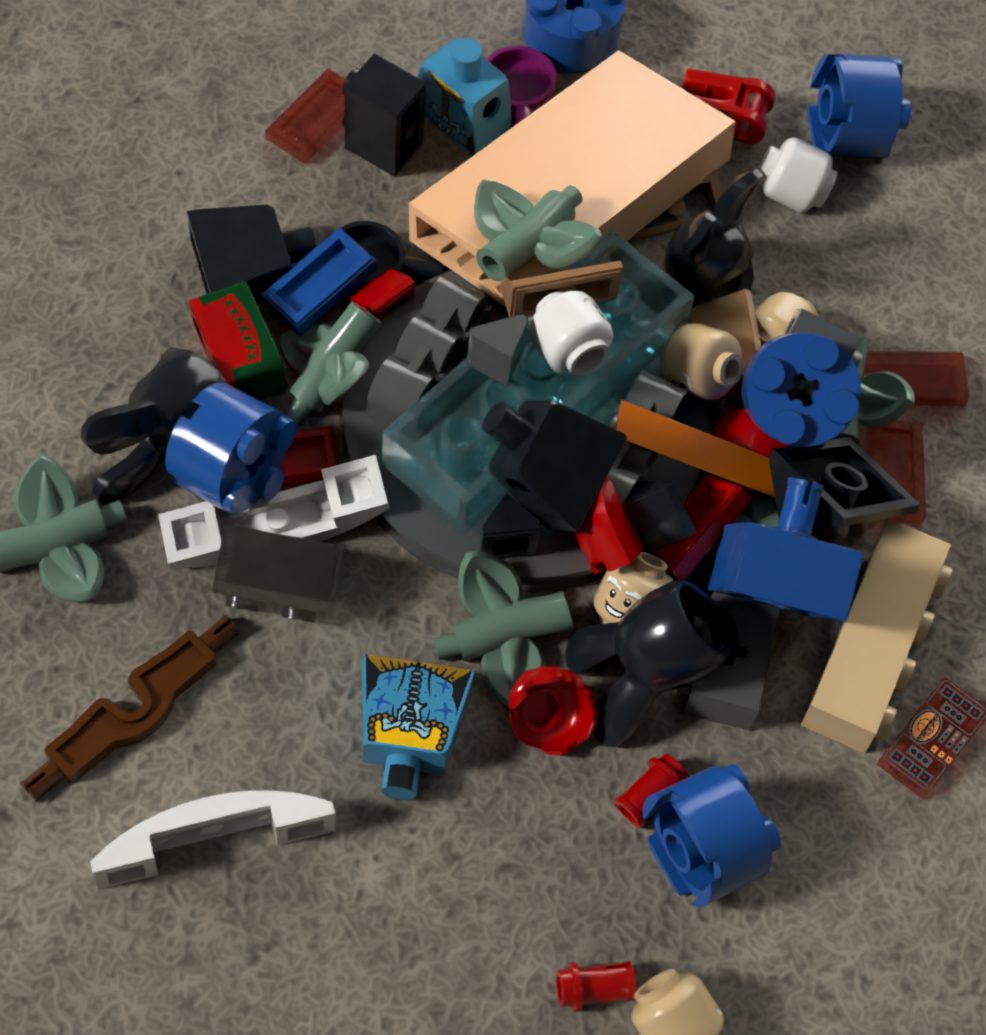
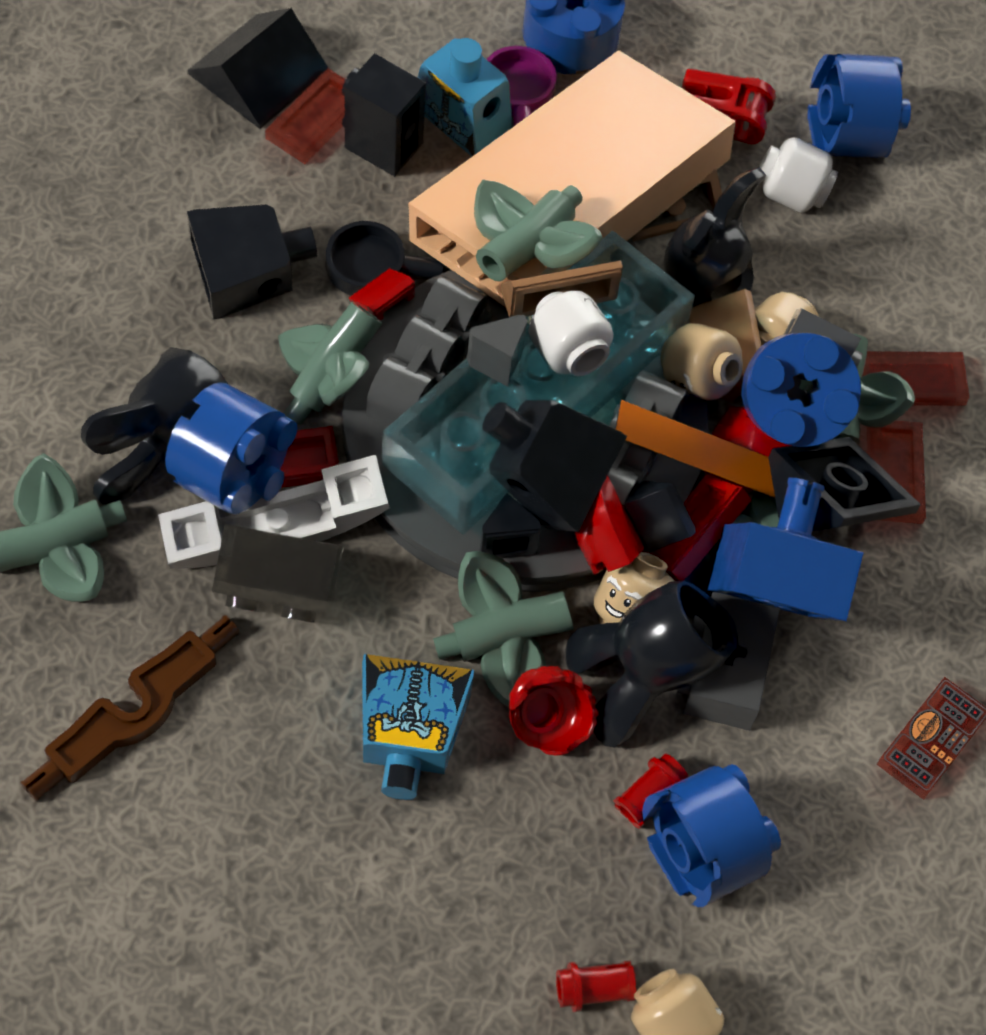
(132, 853): white slope -> none
(238, 340): piece -> none
(261, 66): none -> black slope
(319, 281): blue tile -> none
(876, 638): tan brick -> none

